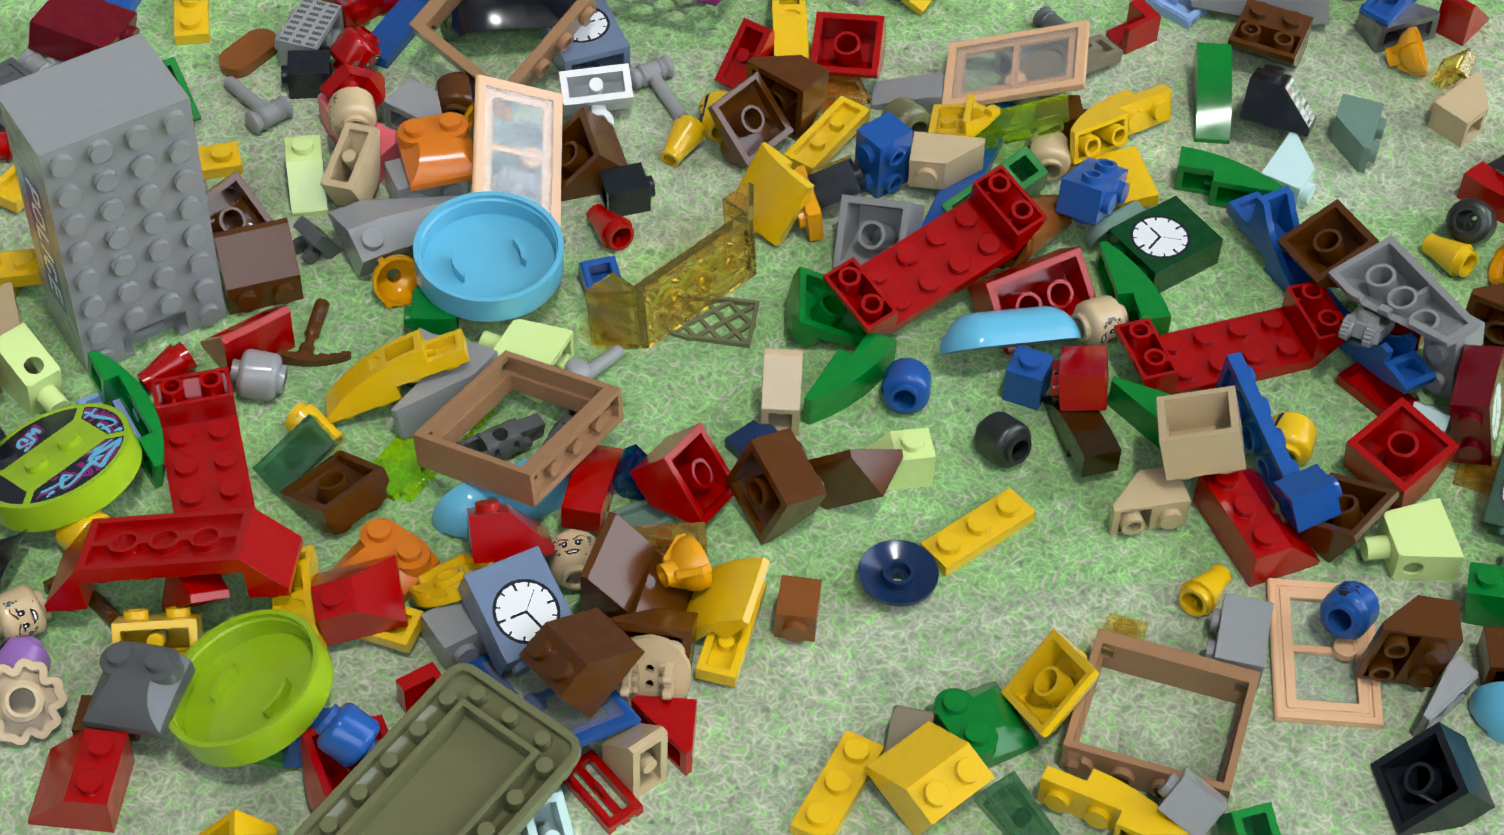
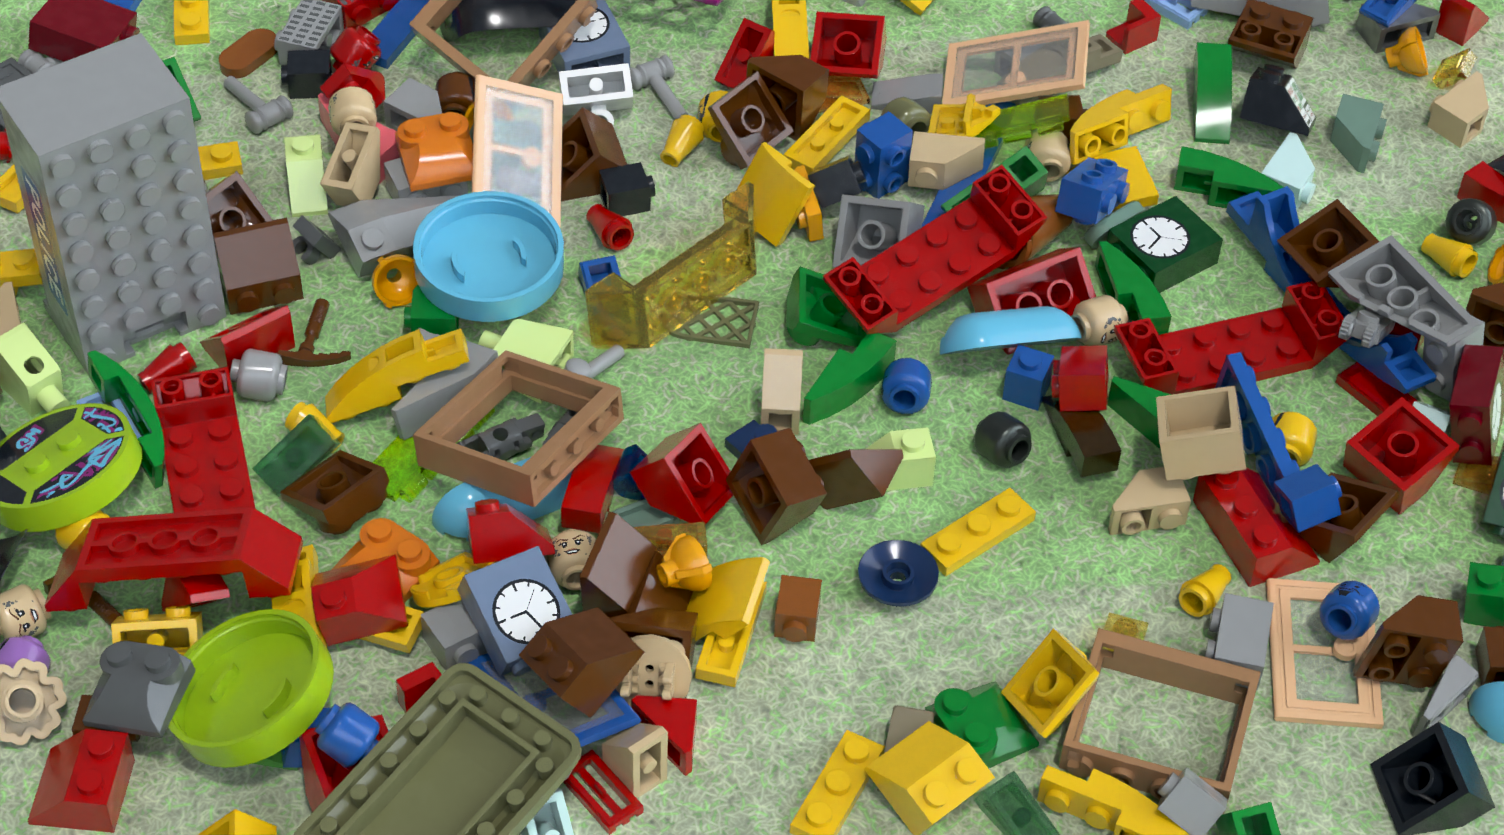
(1416, 543): yellowish green torso -> none

